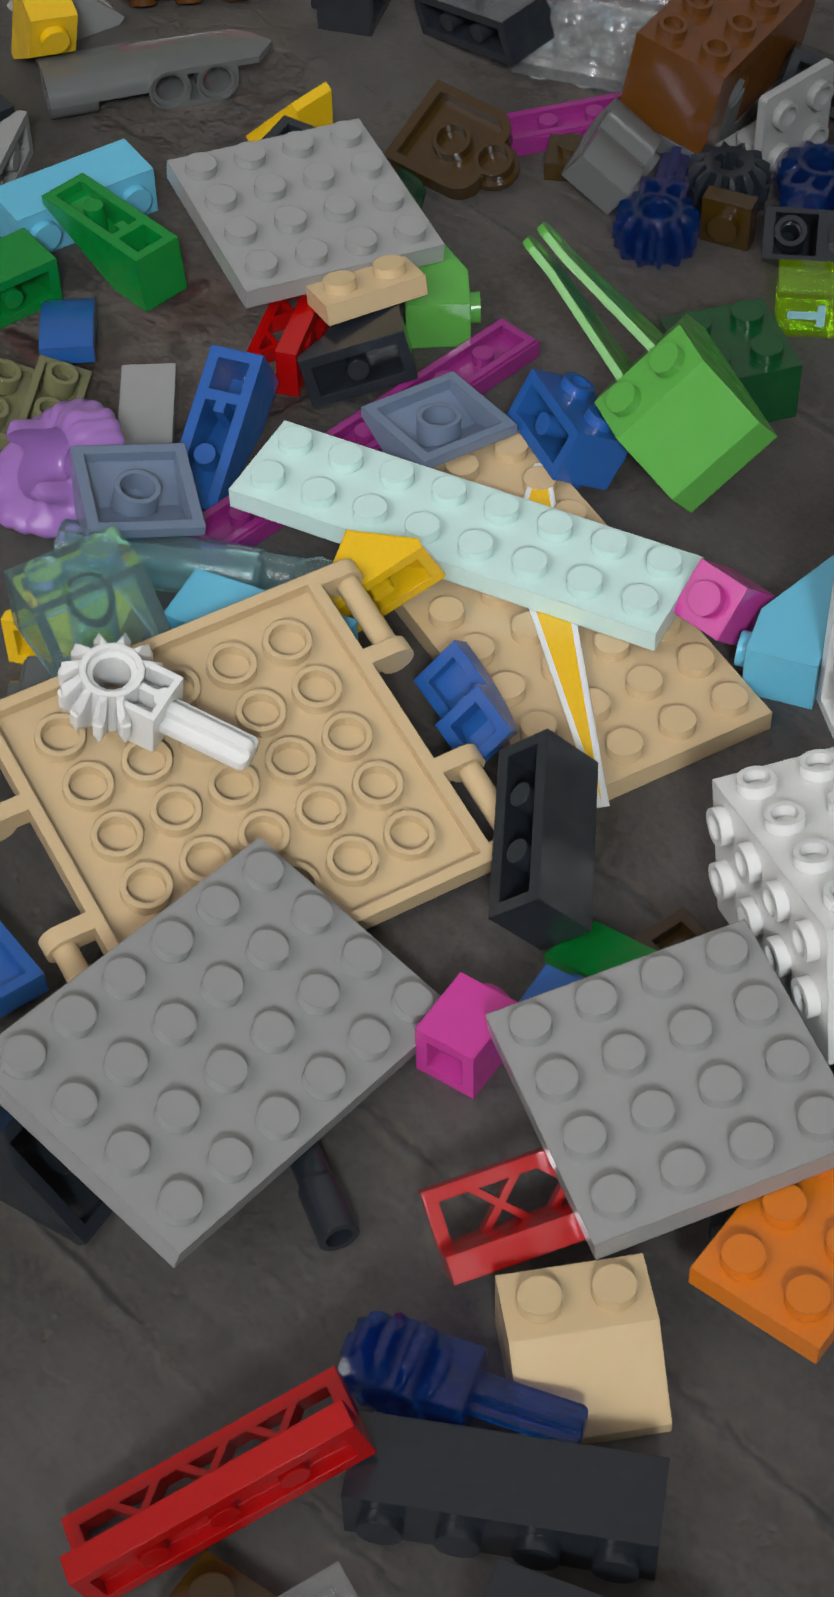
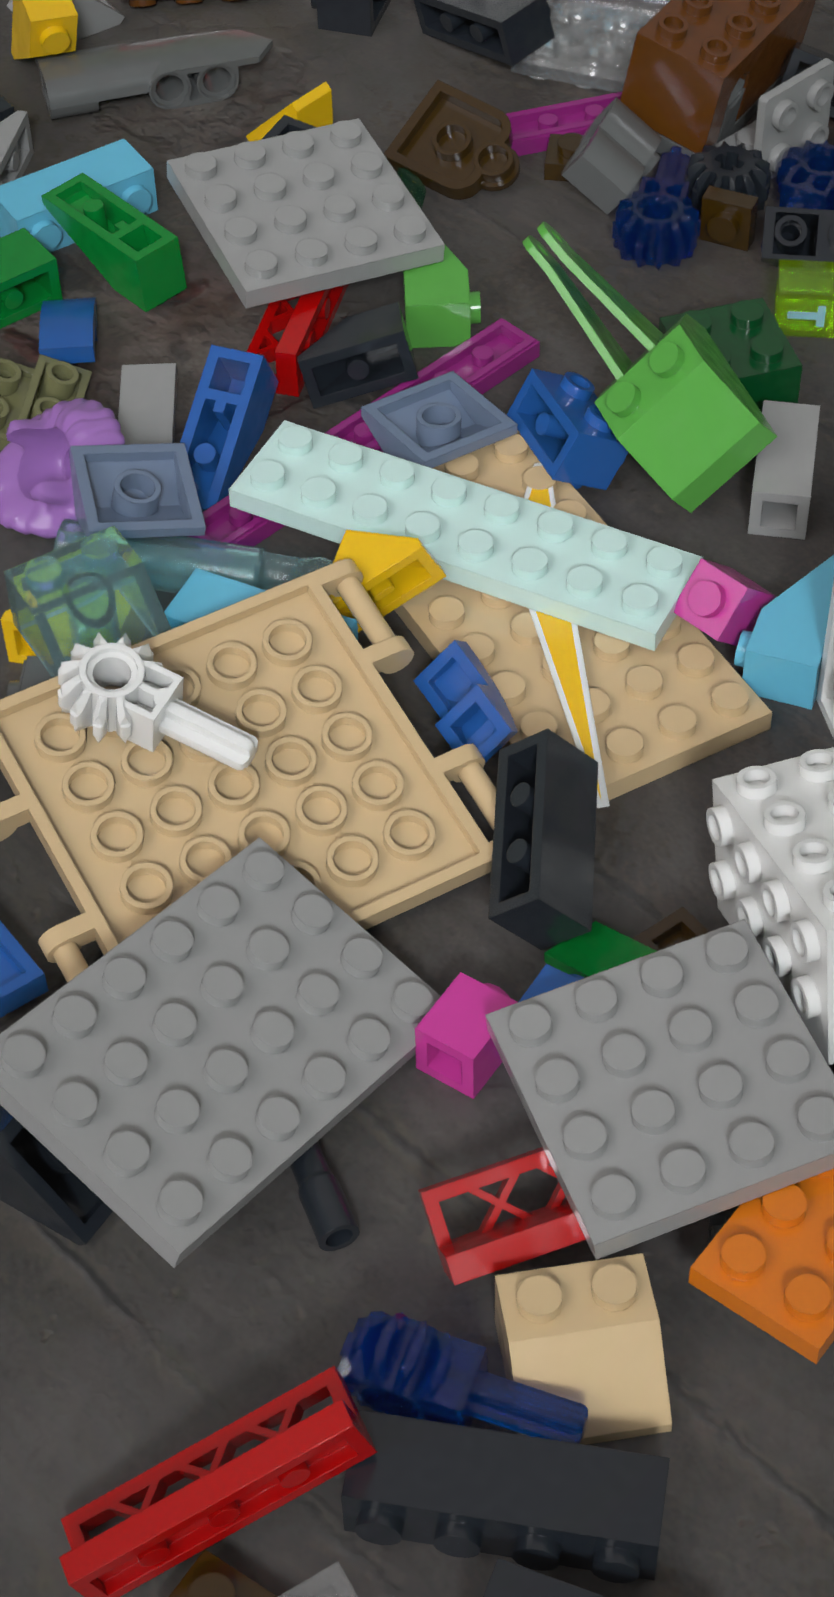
(367, 290): tan plate -> none
(785, 471): none -> light grey brick

